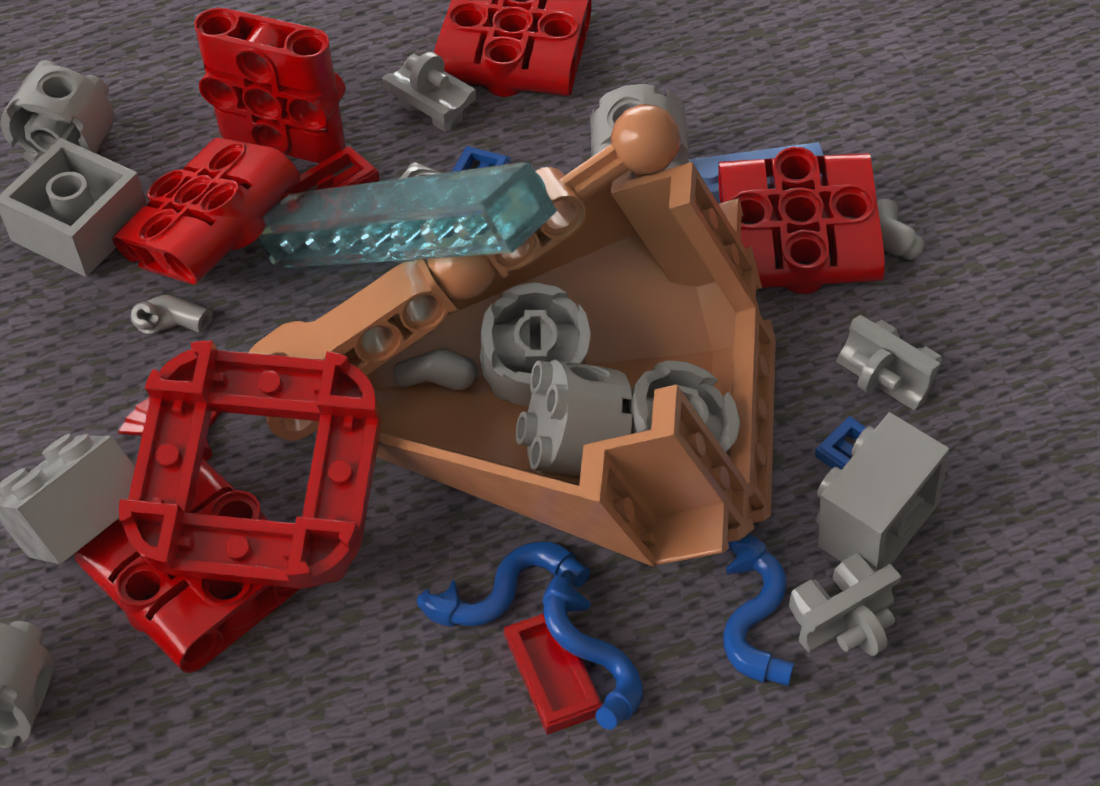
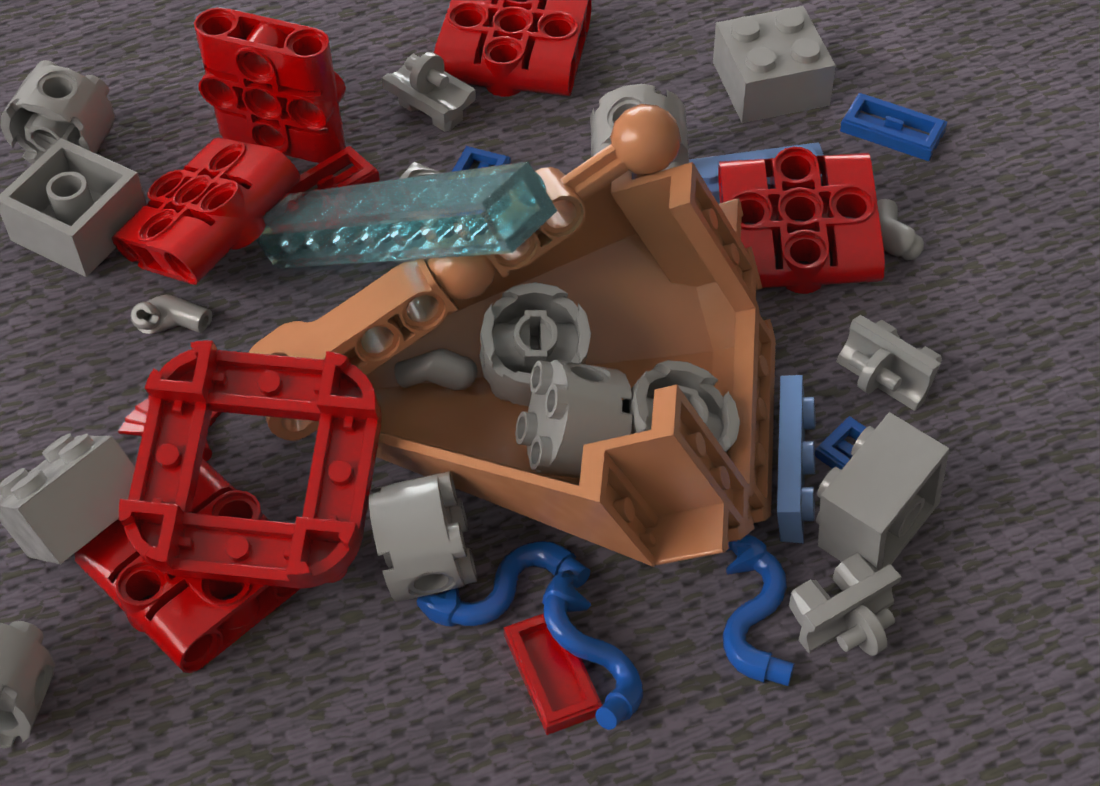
(421, 535): none -> light grey brick
(773, 64): none -> light grey brick
(795, 459): none -> medium blue plate
(891, 130): none -> blue tile

